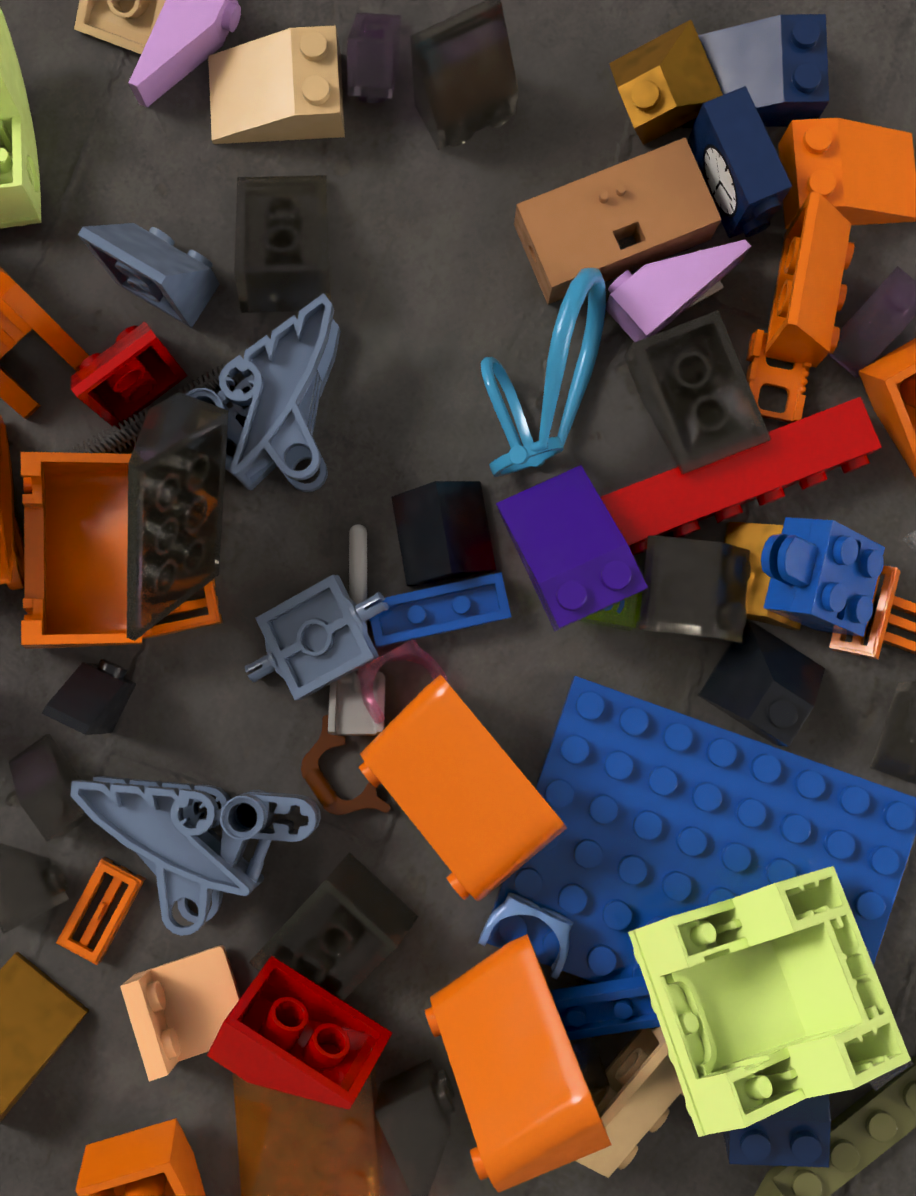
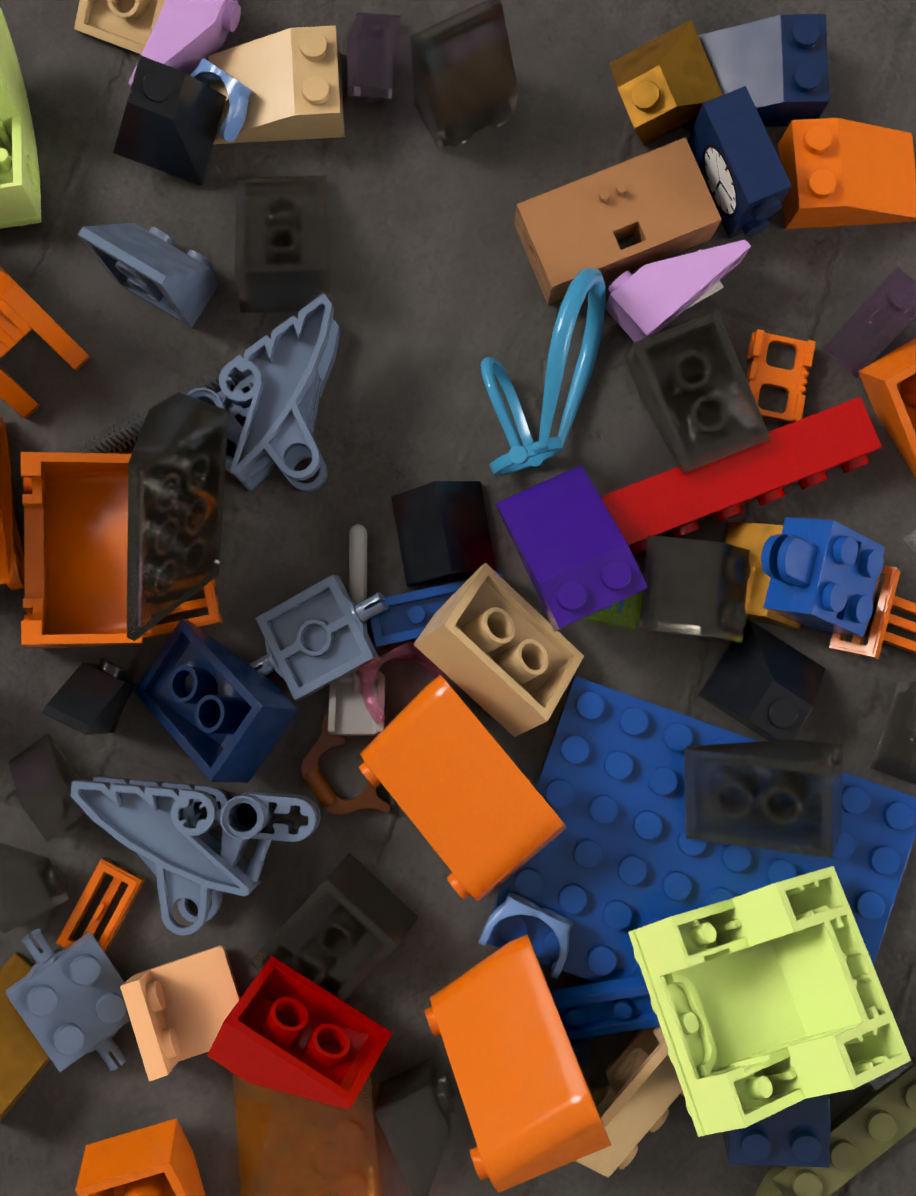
(71, 1000): none -> sand blue plate
(126, 375): red slope -> none
(169, 121): none -> black slope
(214, 704): none -> dark blue slope
(237, 93): none -> medium blue cap
(500, 651): none -> tan slope
(766, 795): none -> clear smoke slope
(810, 284): orange slope -> none

